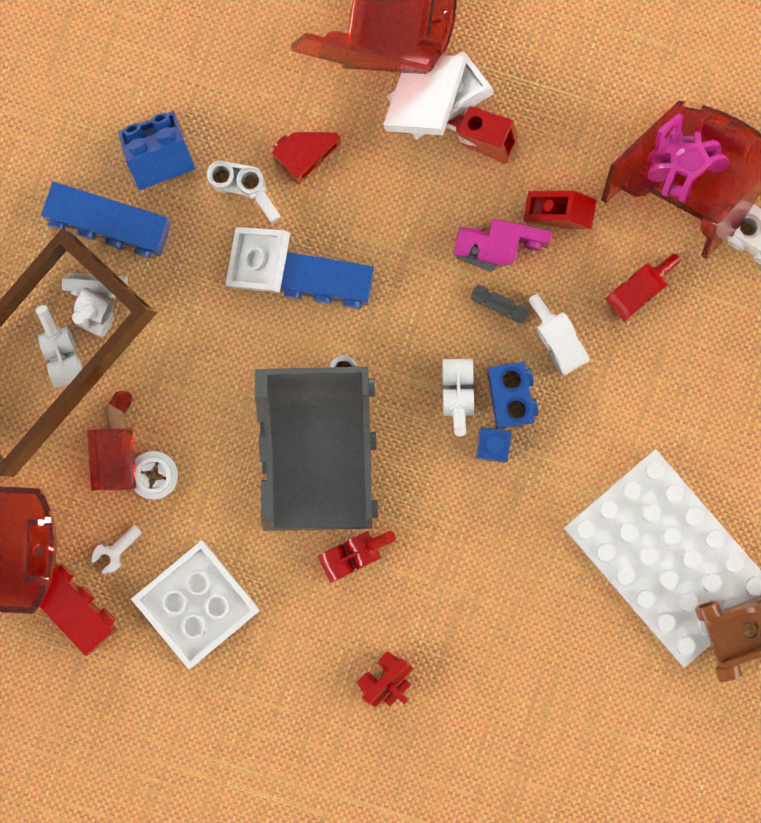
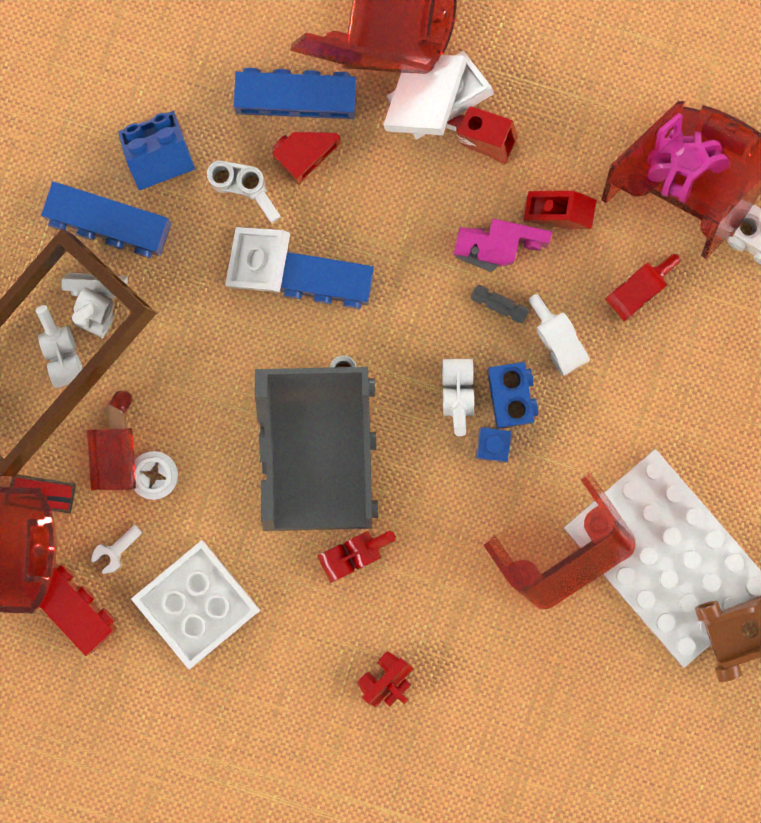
(58, 493): none -> red slope
(295, 94): none -> blue brick
(610, 545): none -> clear red windscreen

